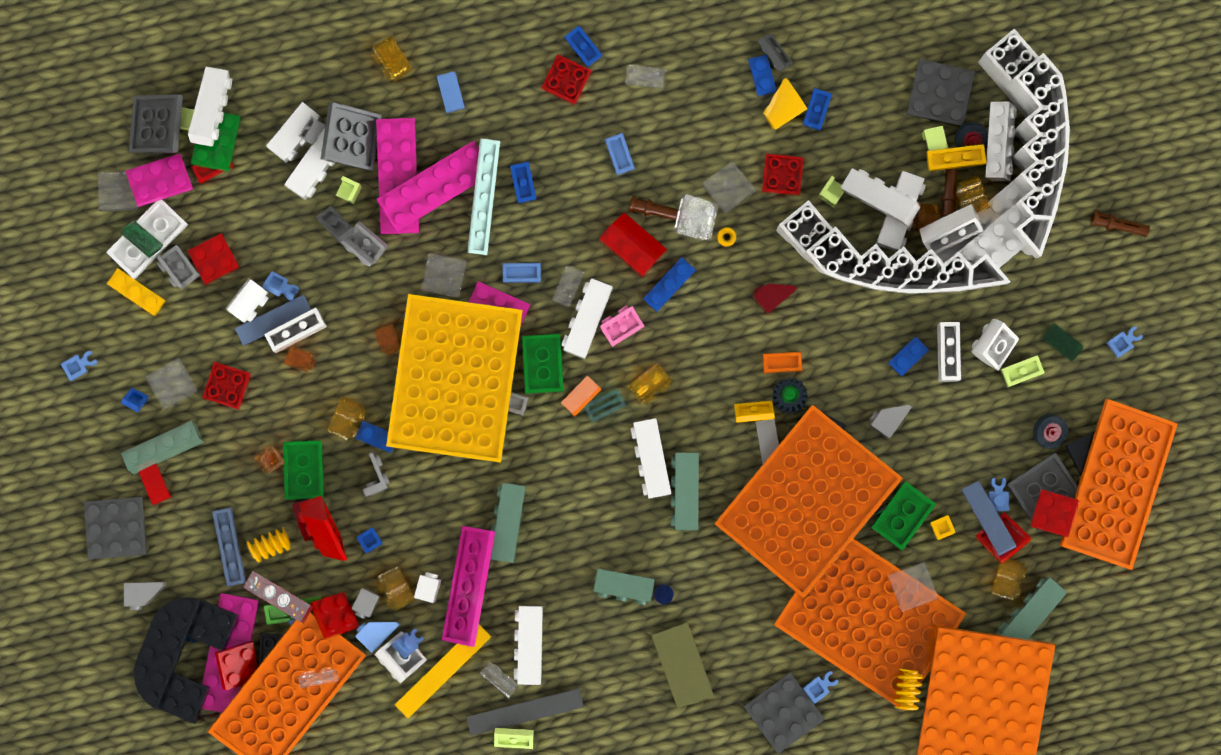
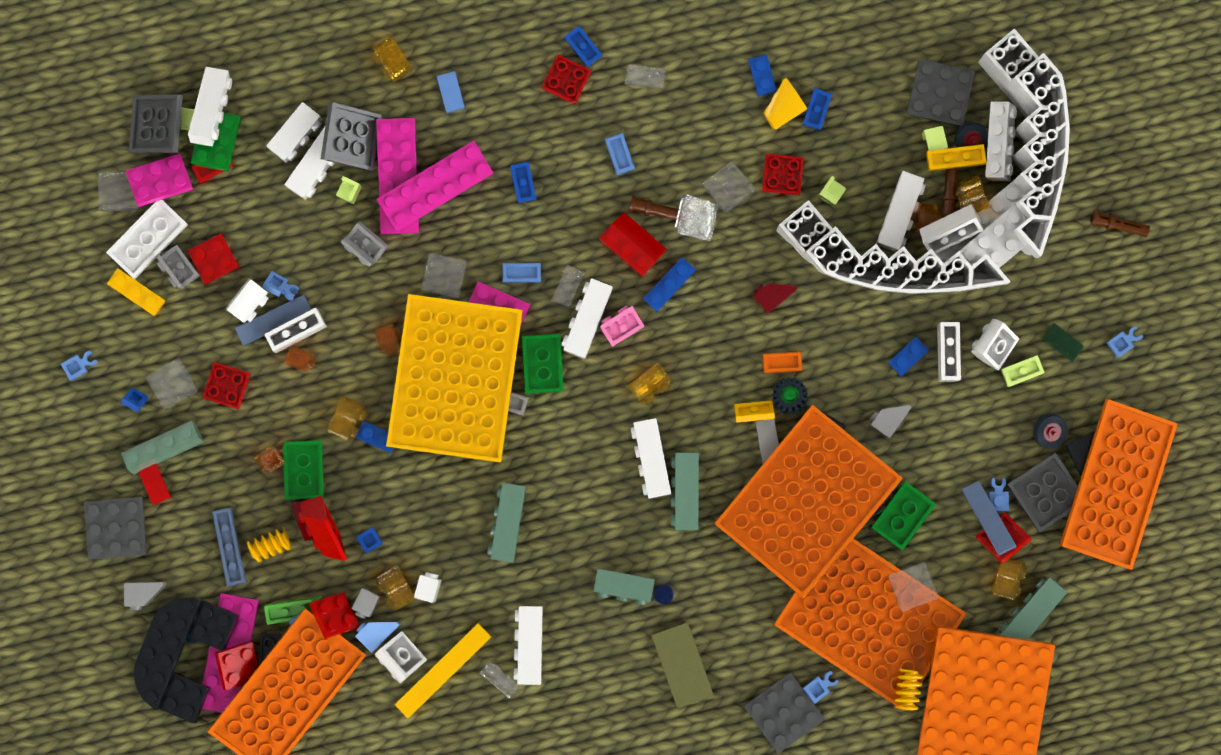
(141, 239): clear green plate -> none
(278, 597): tile -> none
(312, 130): light grey piece -> none
(326, 676): clear plate -> none
(335, 224): dark grey plate -> none
(374, 487): light grey bracket -> none
(407, 643): medium blue plate -> none
(468, 586): dark pink plate -> none
(483, 196): light aqua tile -> none
(513, 738): yellowish green plate -> none
(525, 711): dark grey tile -> none
(581, 396): orange tile -> none
(619, 398): clear light blue tile -> none
(726, 230): yellow plate -> none
(772, 48): dark grey plate -> none
(880, 197): white brick -> none
(942, 527): yellow plate -> none
(1055, 513): red plate -> none

